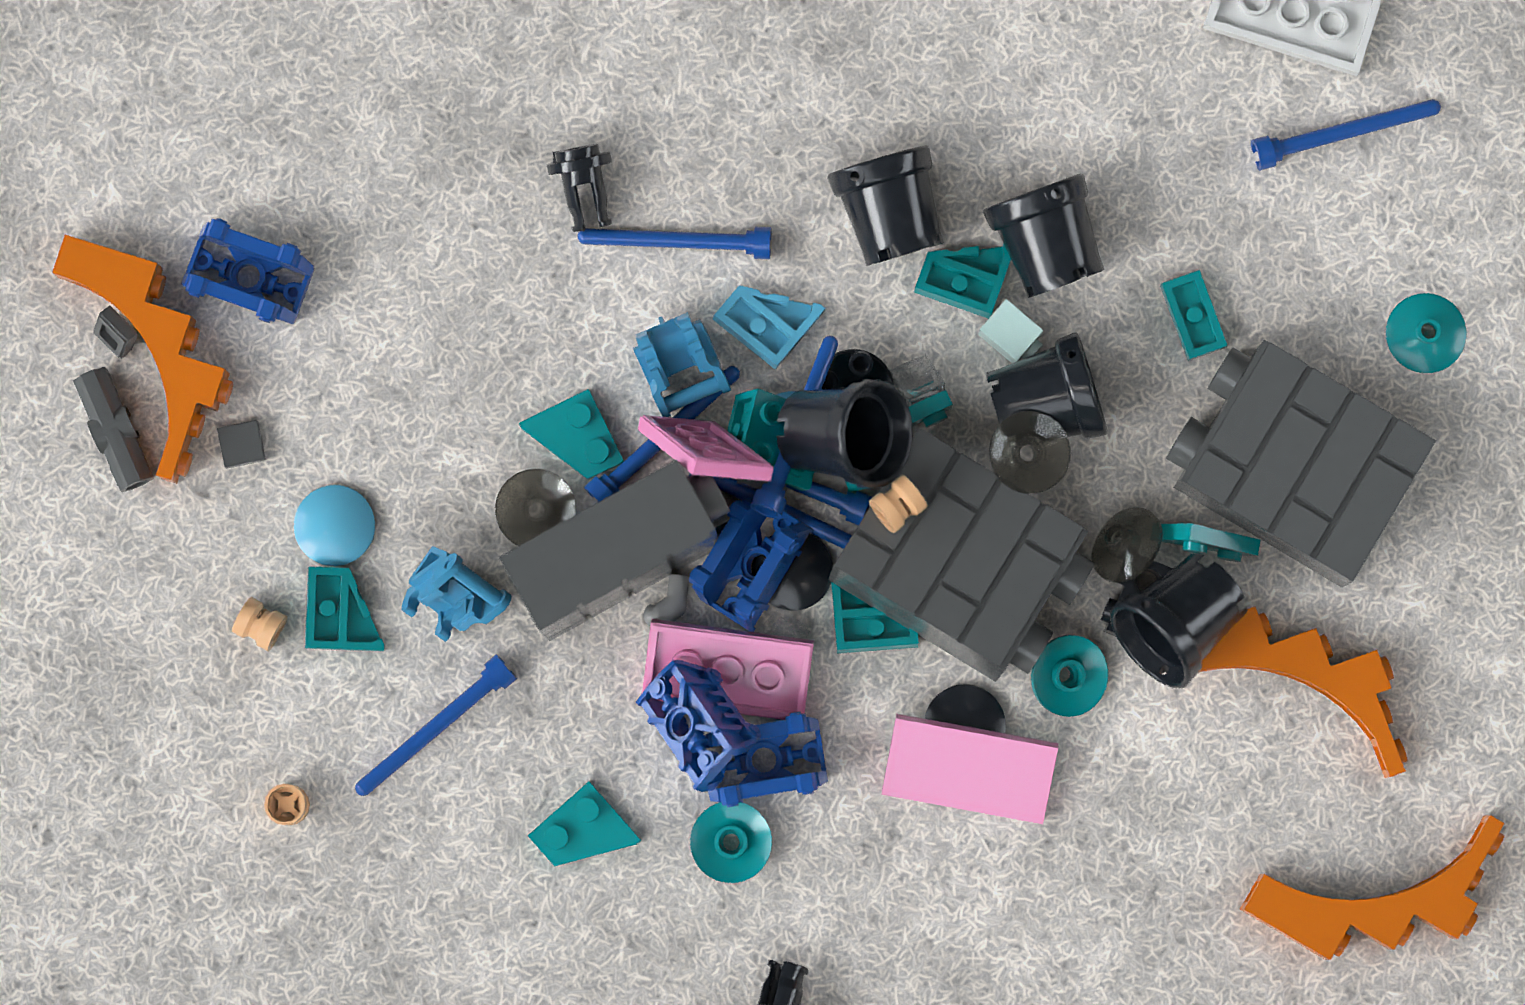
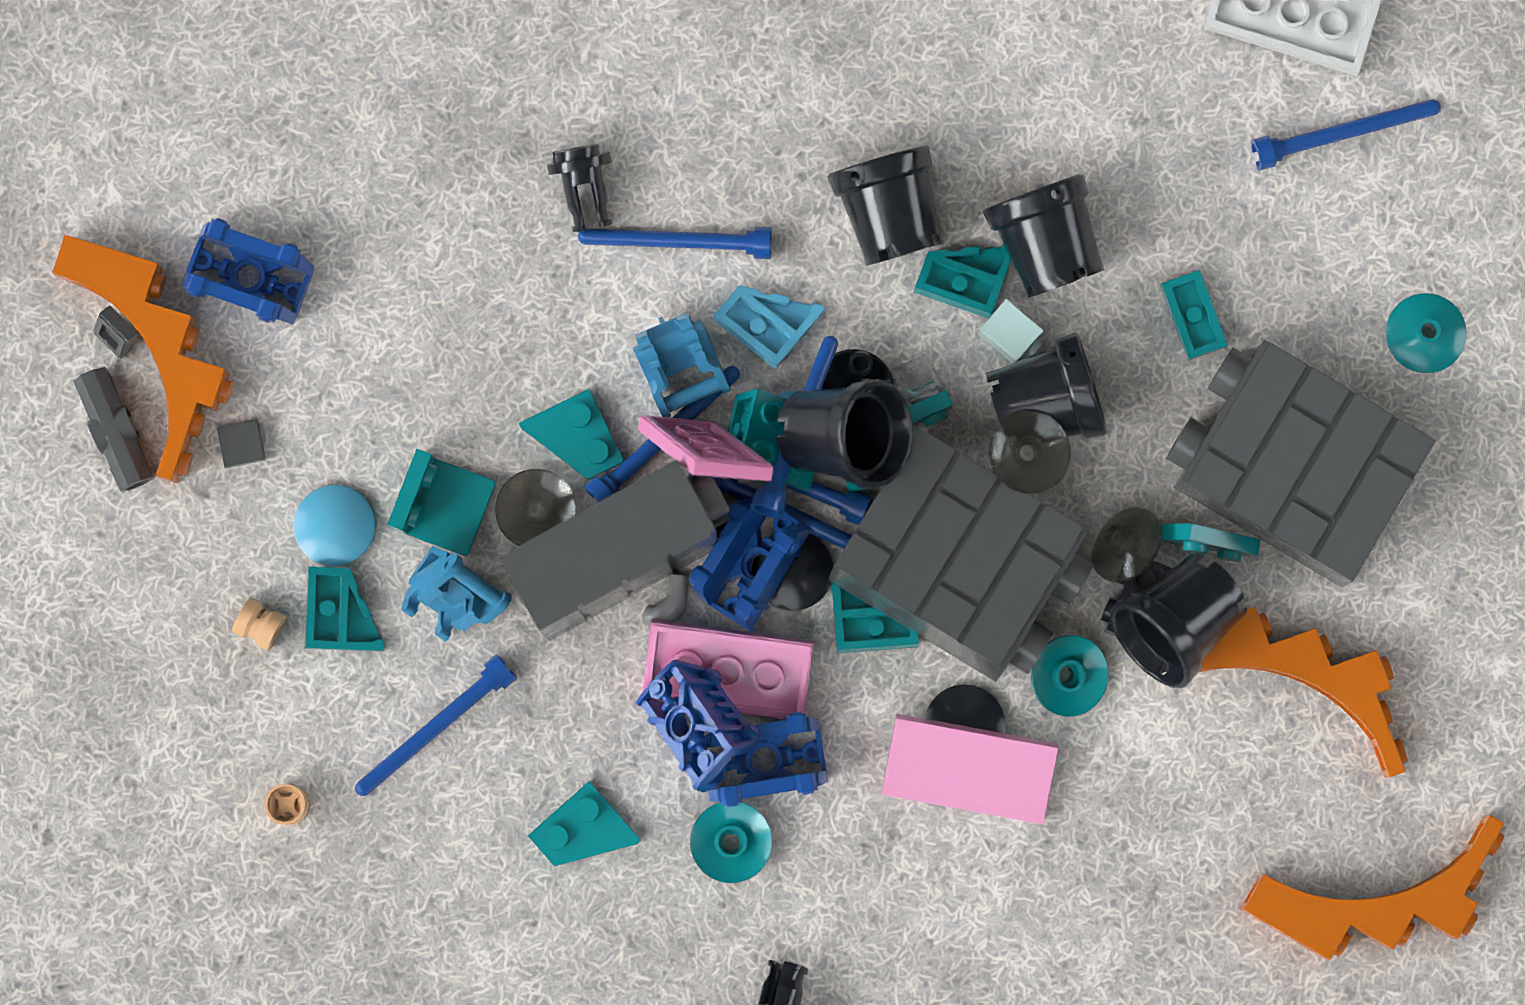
(441, 503): none -> teal bracket
(898, 504): light nougat wheel -> none

